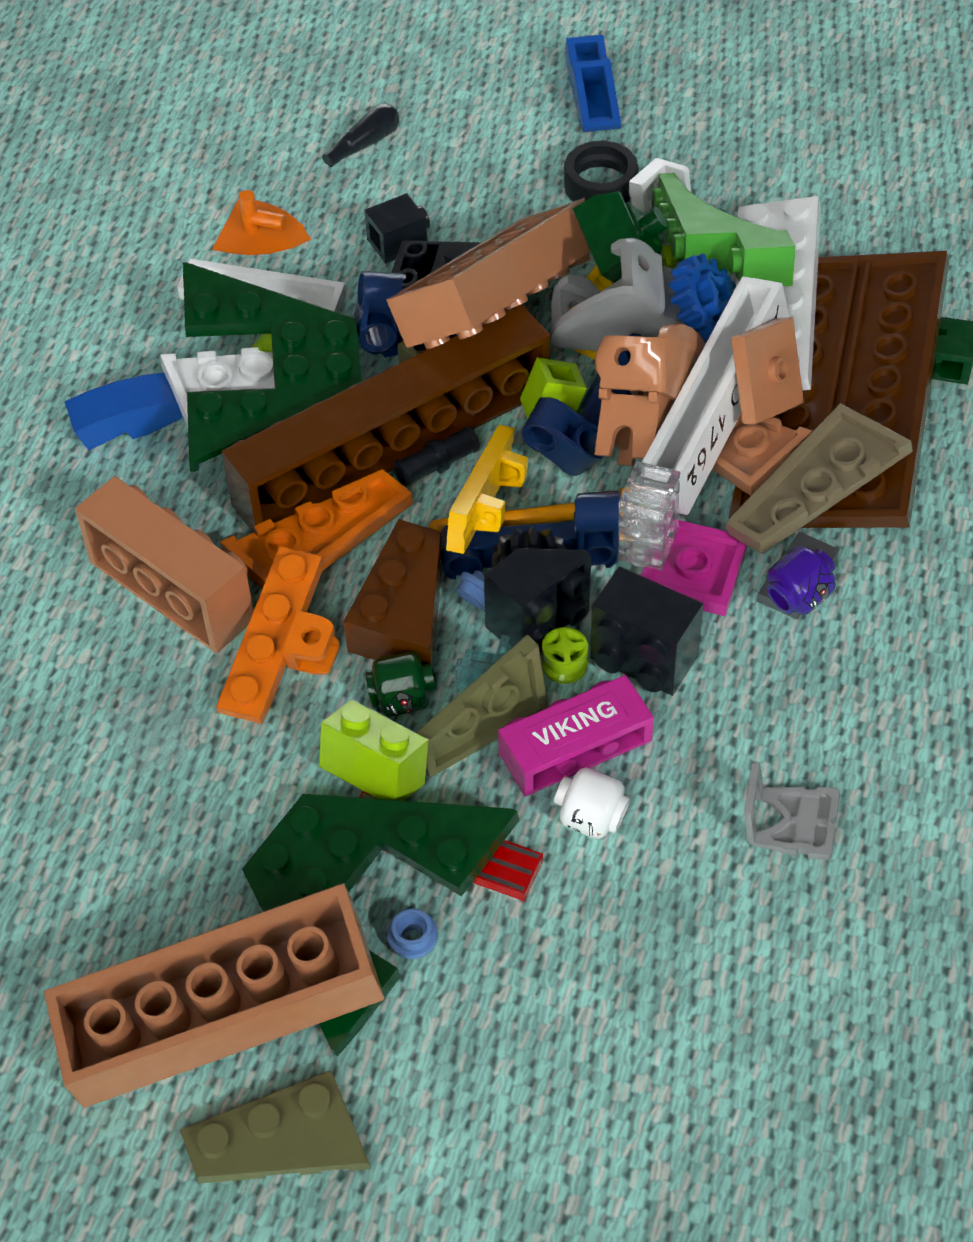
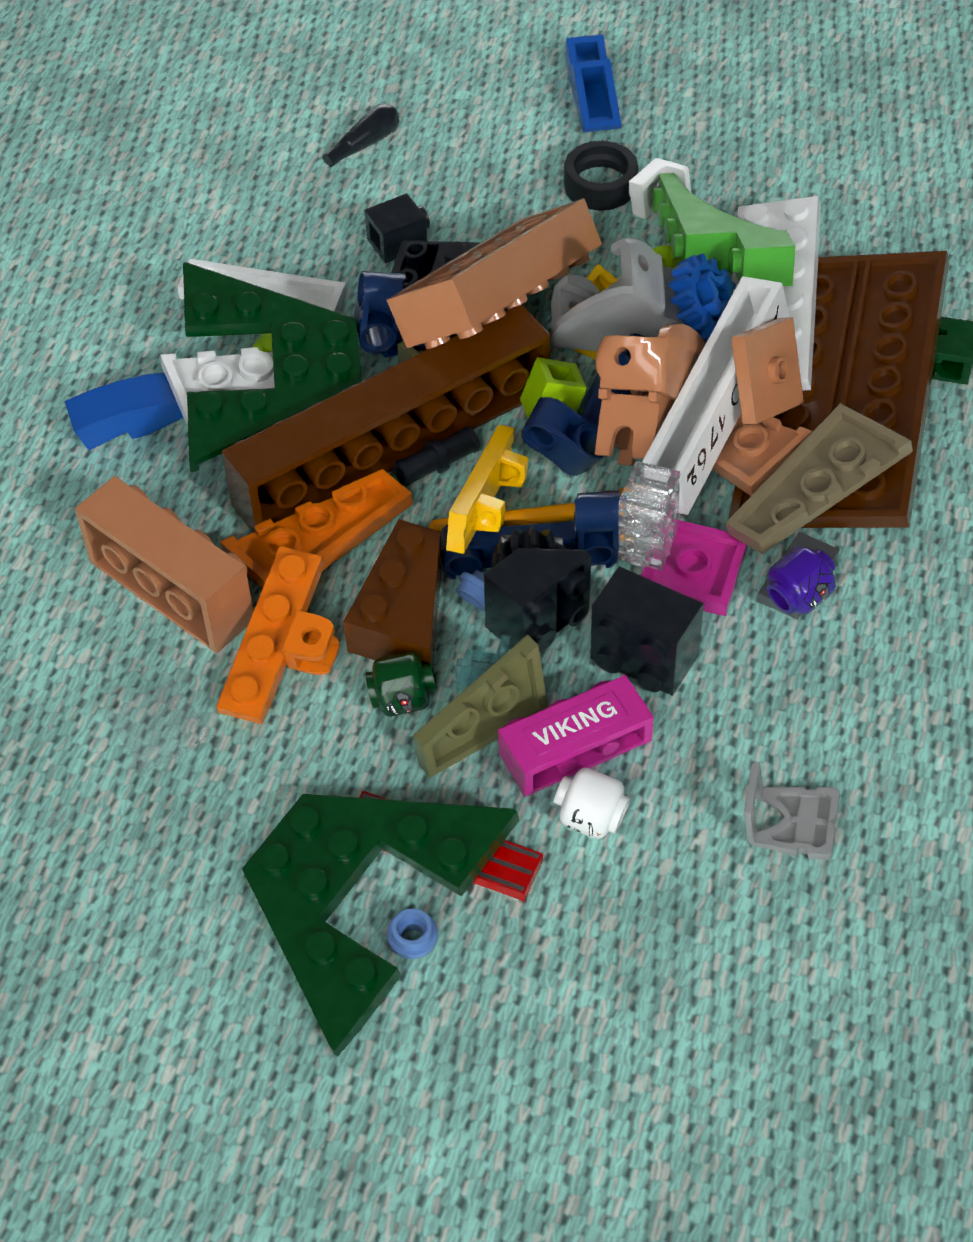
(211, 996): nougat brick -> none
(259, 228): orange shield -> none
(281, 1133): olive wing -> none
(373, 752): lime brick -> none
(572, 647): lime wheel -> none
(608, 219): dark green brick -> none

